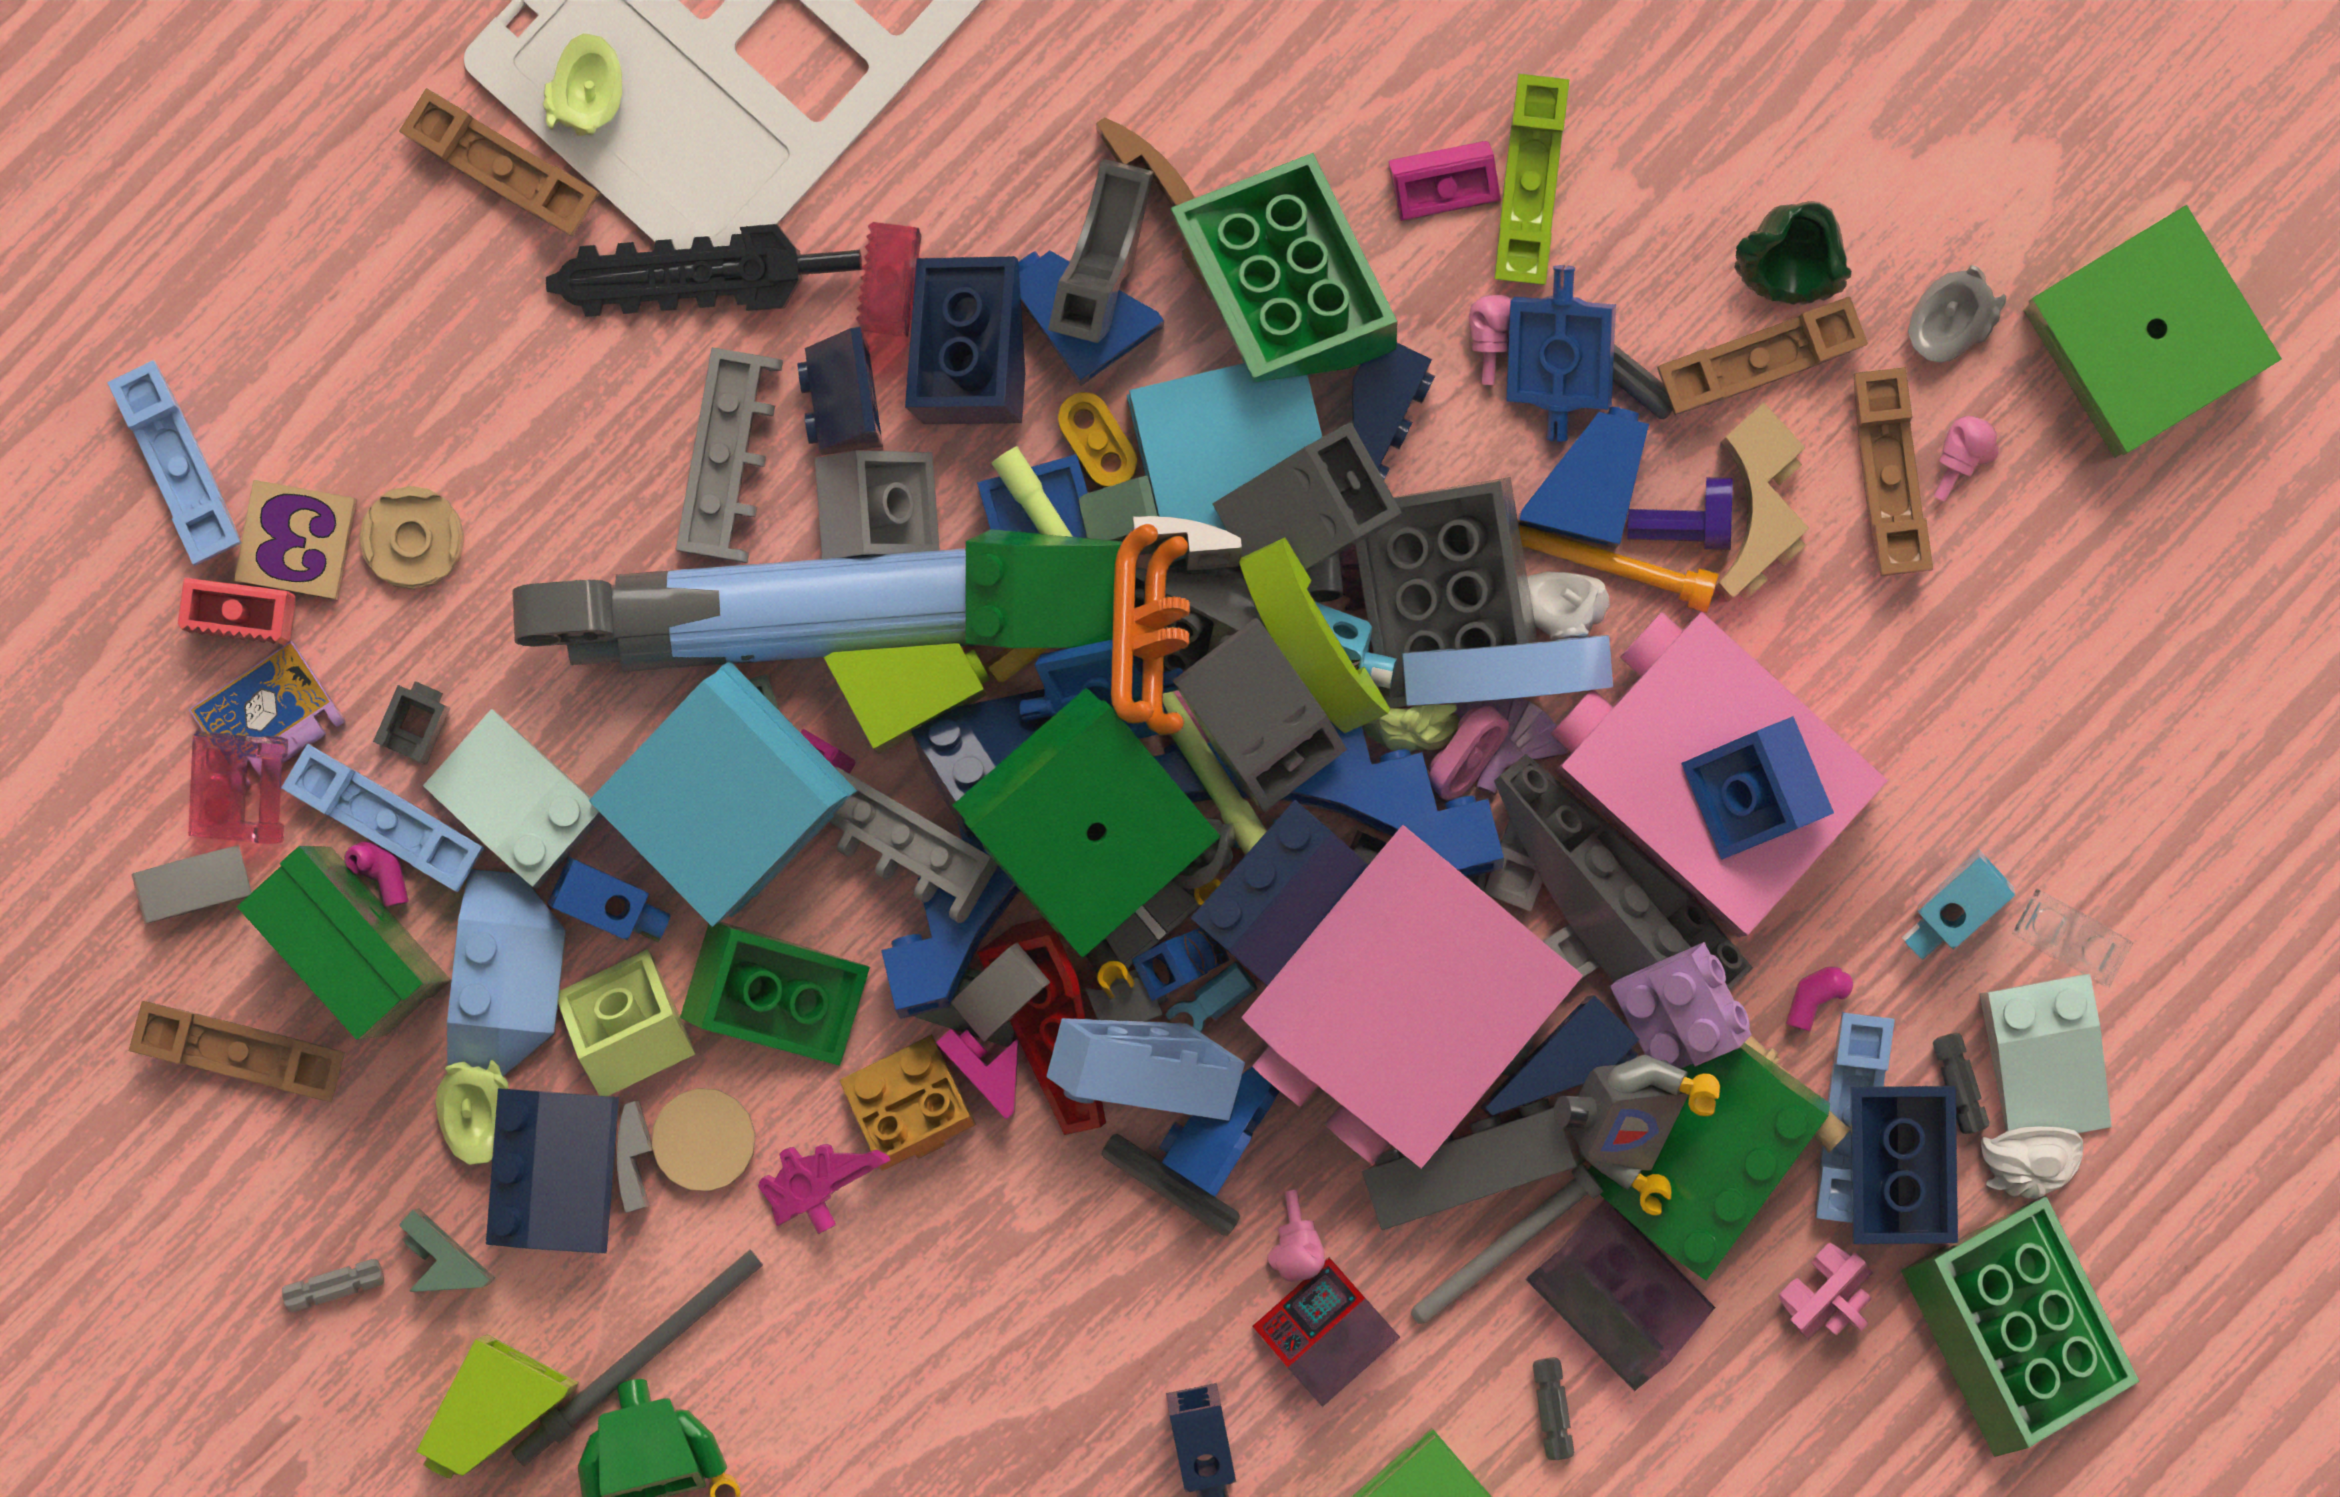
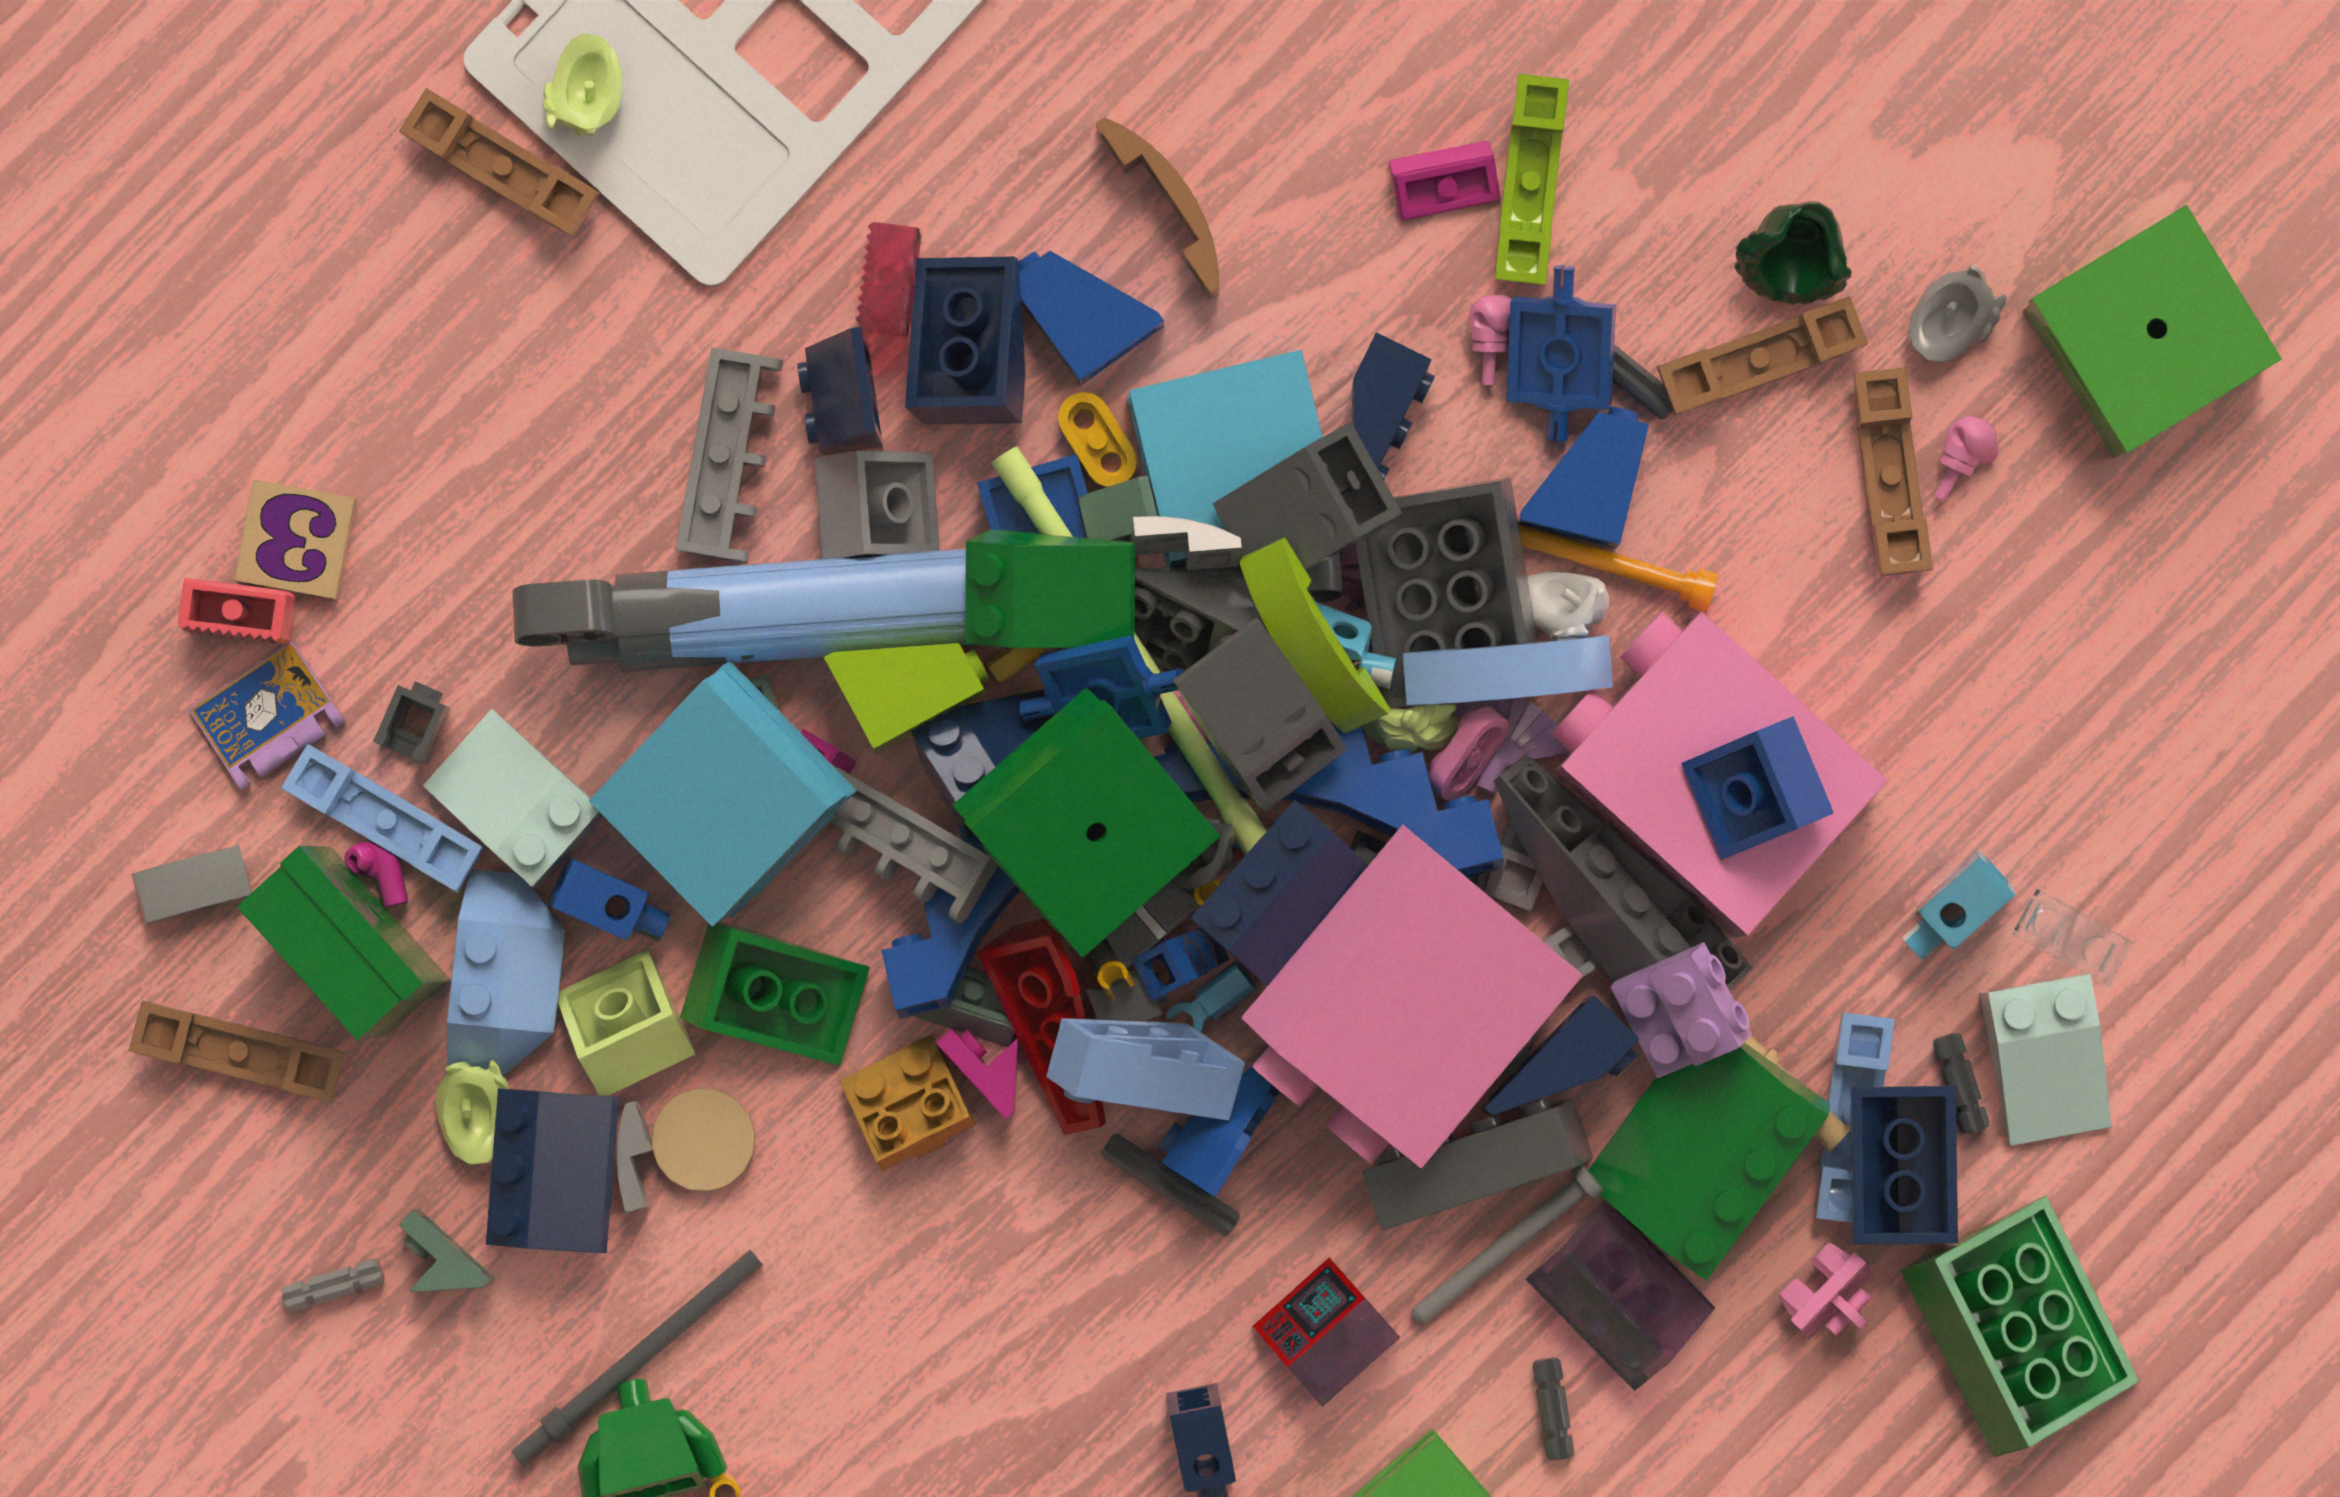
(175, 462): light blue slope -> none
(220, 787): clear pink plate -> none
(411, 537): tan tile -> none
(489, 1405): lime slope -> none
(756, 268): black bar -> none
(812, 1179): dark pink piece -> none
(1000, 991): light grey slope -> none
(1103, 253): dark grey arch -> none
(1143, 630): orange piece -> none
(1288, 273): green slope -> none
(1300, 1249): bright pink piece -> none
(1627, 1116): torso -> none
(1707, 526): dark purple piece -> none
(1763, 451): tan arch -> none
(1815, 990): dark pink arm -> none
(2032, 1159): white hat -> none

